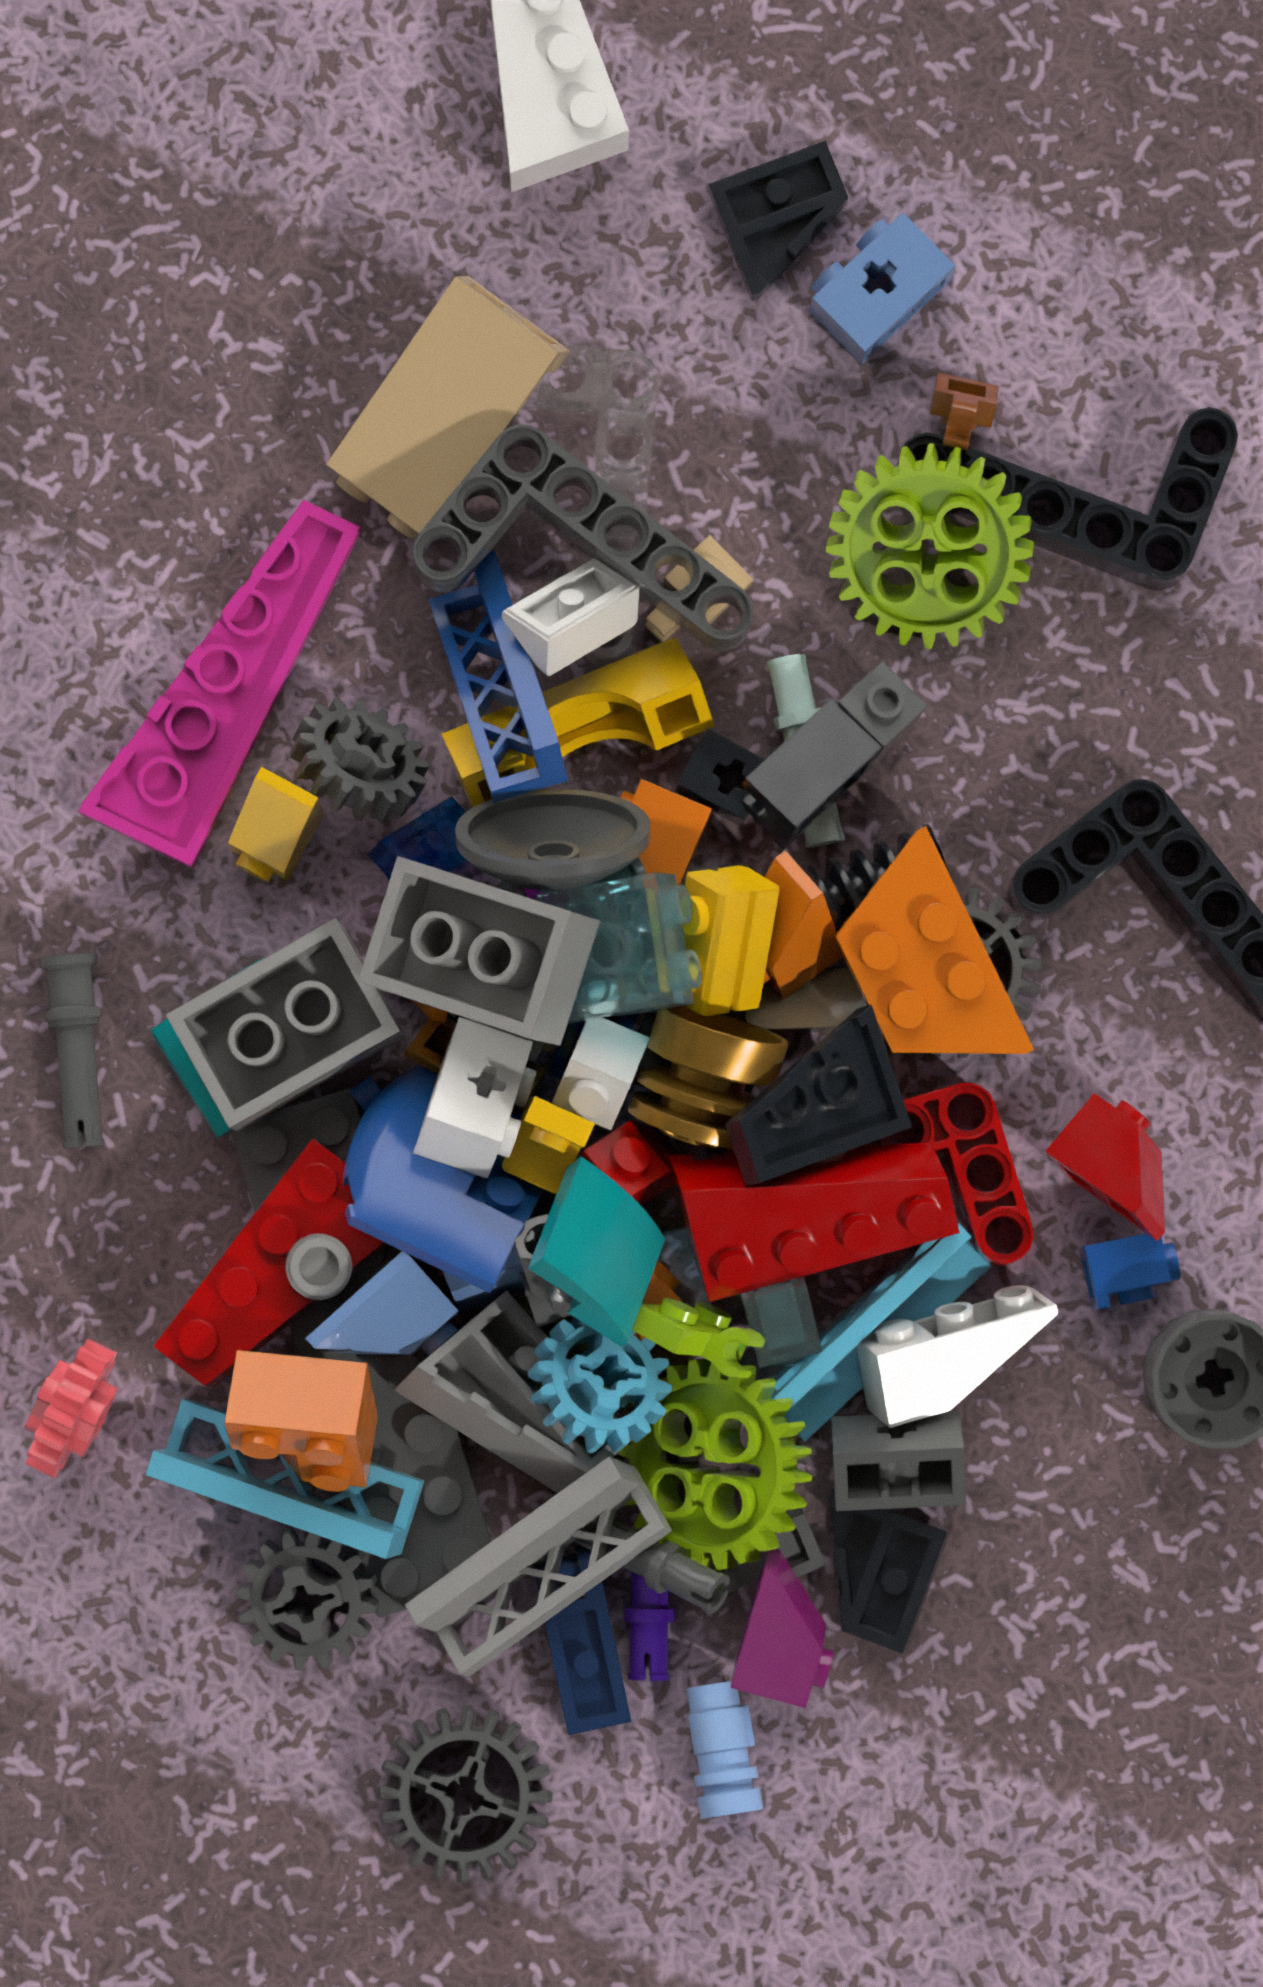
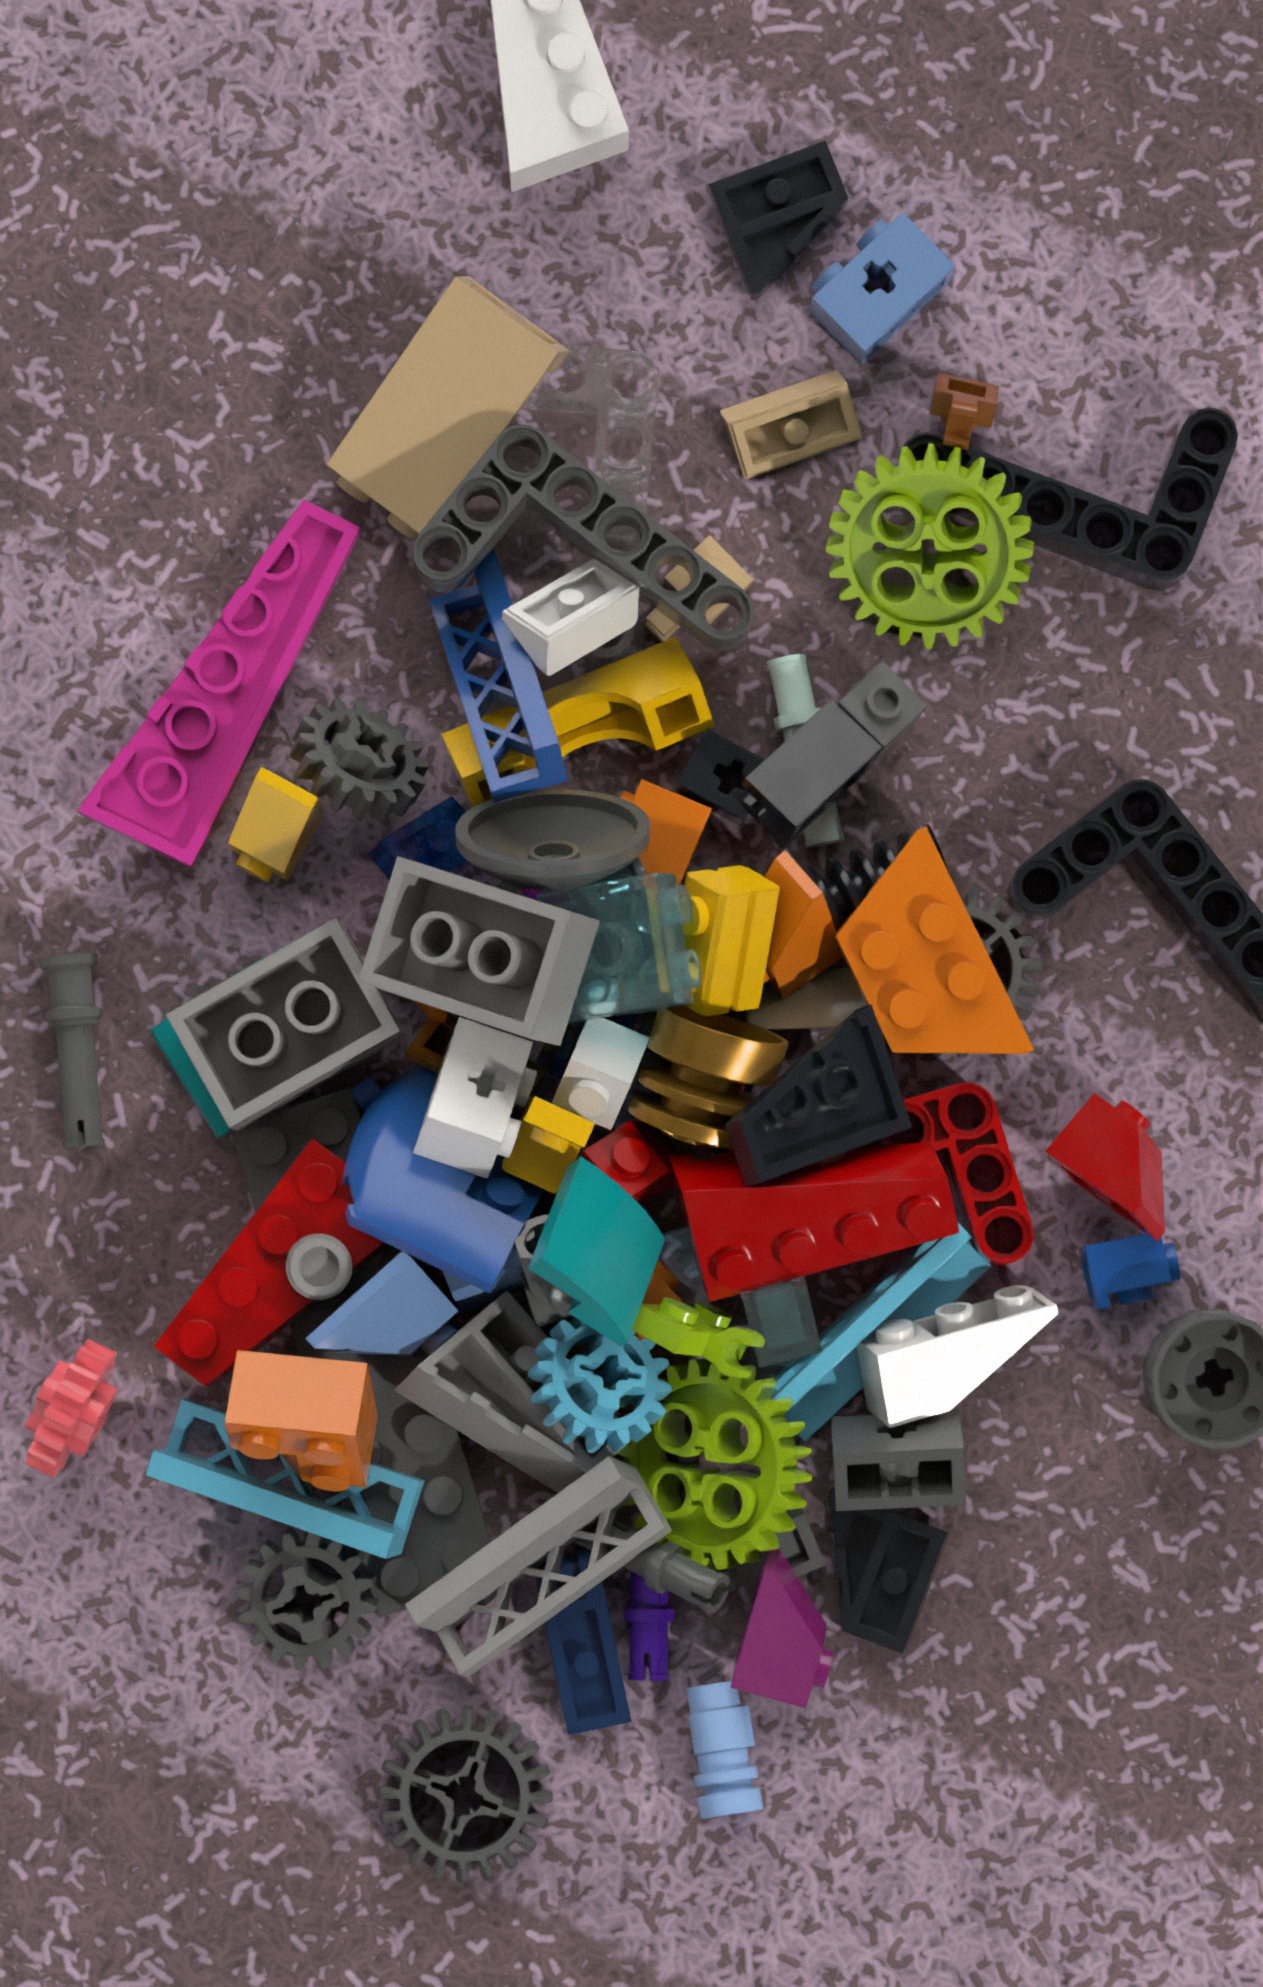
(791, 424): none -> tan slope

